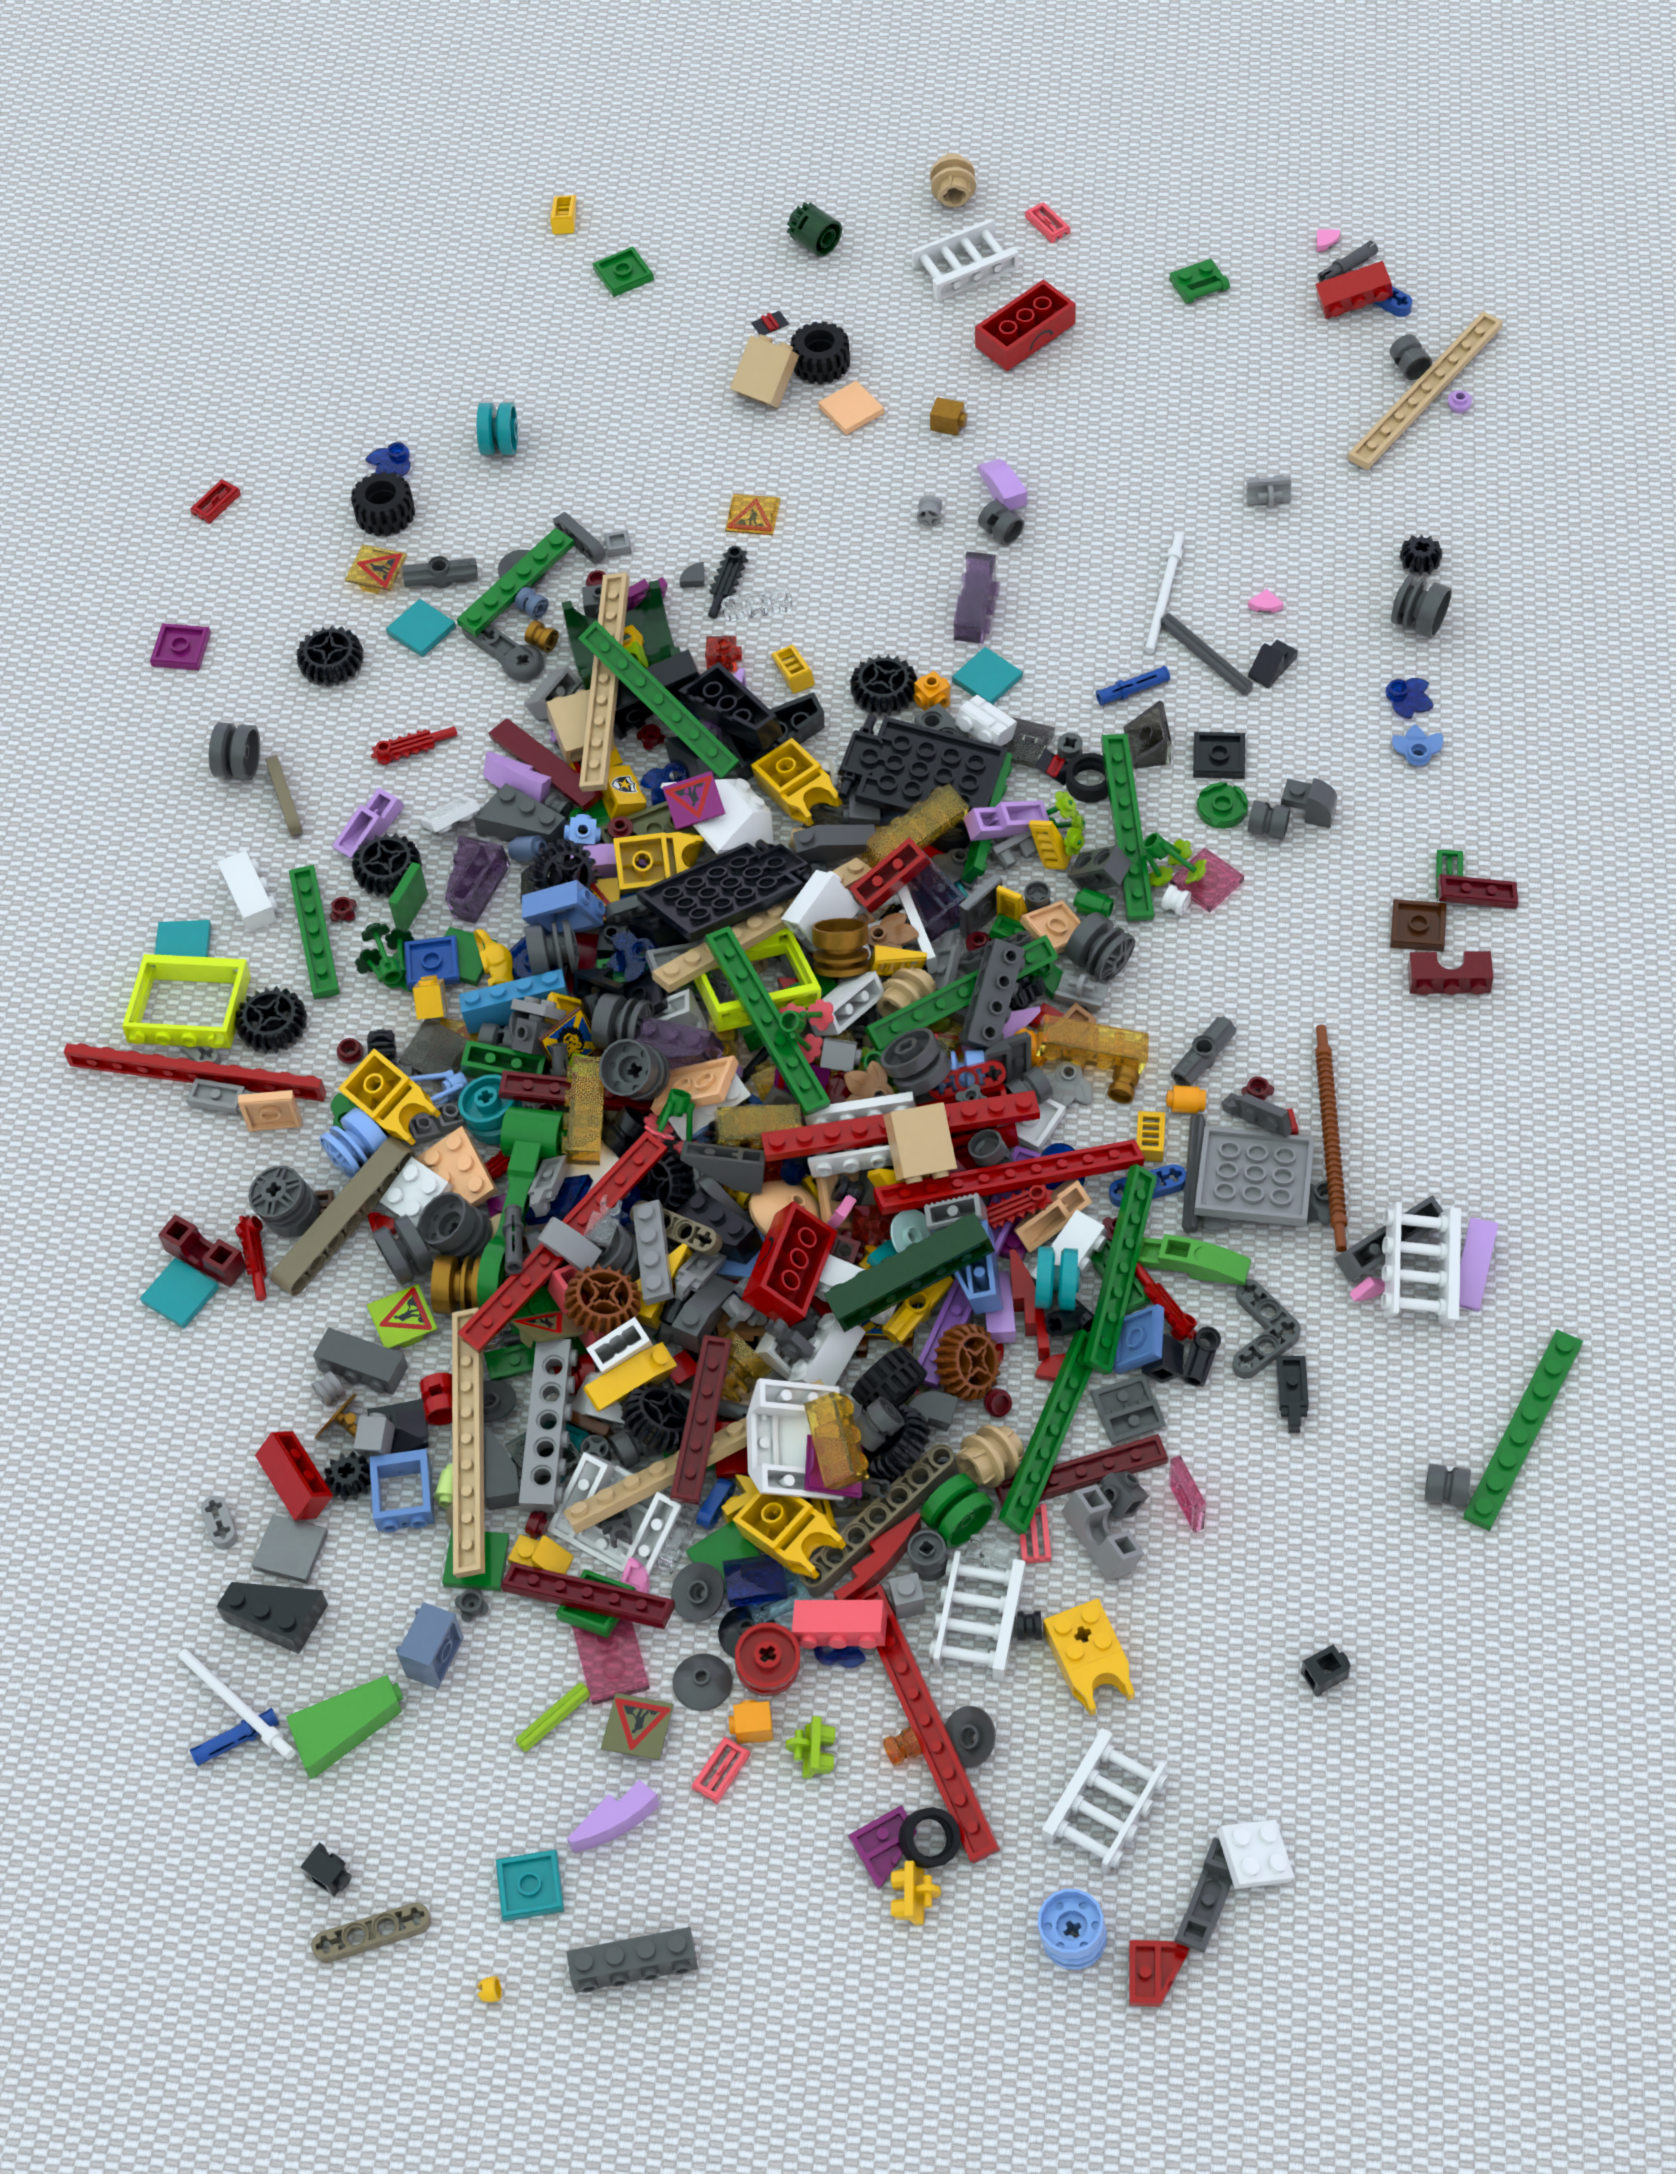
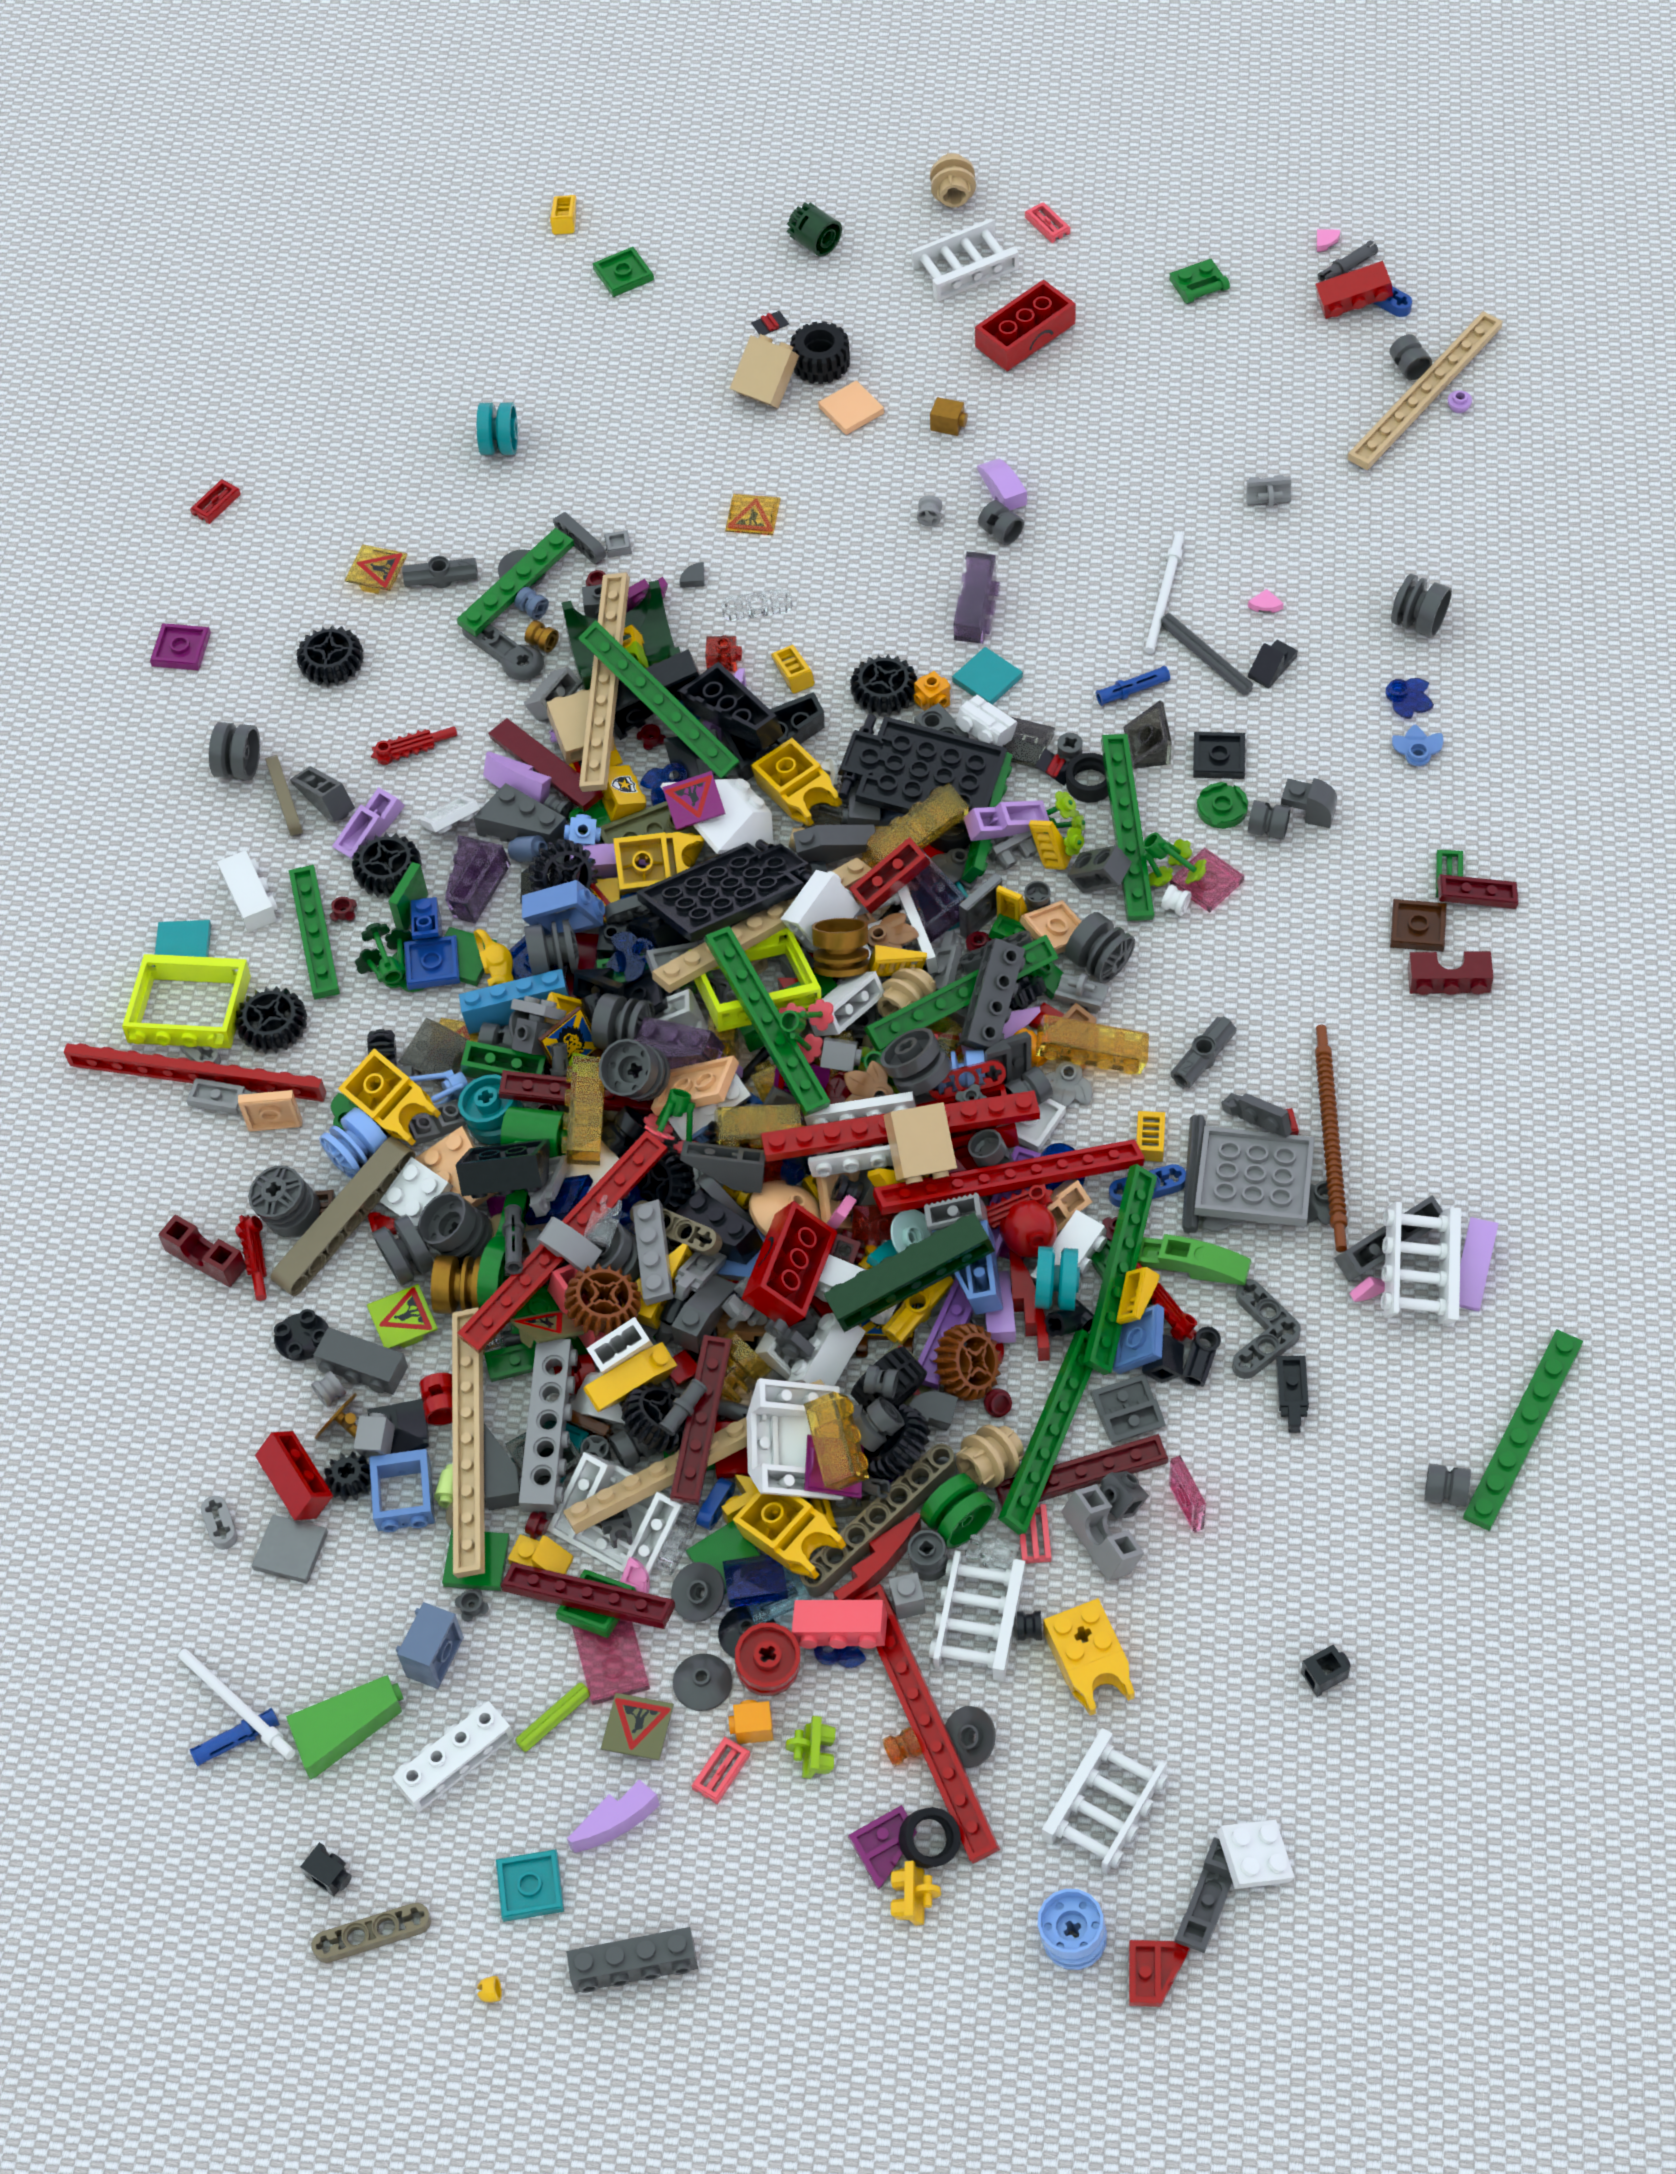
(179, 1293): teal tile -> none
(273, 1612): black wedge -> none
(299, 1335): none -> black dish
(324, 793): none -> dark grey slope
(346, 1046): dark red plate -> none
(383, 503): black tyre -> none
(391, 459): clear blue plate -> none
(421, 627): teal tile -> none
(425, 919): none -> blue slope
(430, 997): yellow brick -> none
(452, 1756): none -> white brick
(498, 1400): dark grey dish -> none
(504, 1168): none -> black slope
(626, 831): dark red plate -> none
(683, 1407): none -> dark grey pin
(727, 578): black piece -> none
(881, 1381): none -> dark grey wheel
(1028, 1227): none -> red cylinder
(1050, 1367): red tile -> none
(1093, 901): green brick -> none
(1123, 1085): pearl gold wheel -> none
(1136, 1293): none -> yellow slope
(1186, 1099): light orange brick -> none
(1258, 1083): dark red plate -> none
(1420, 554): black gear -> none

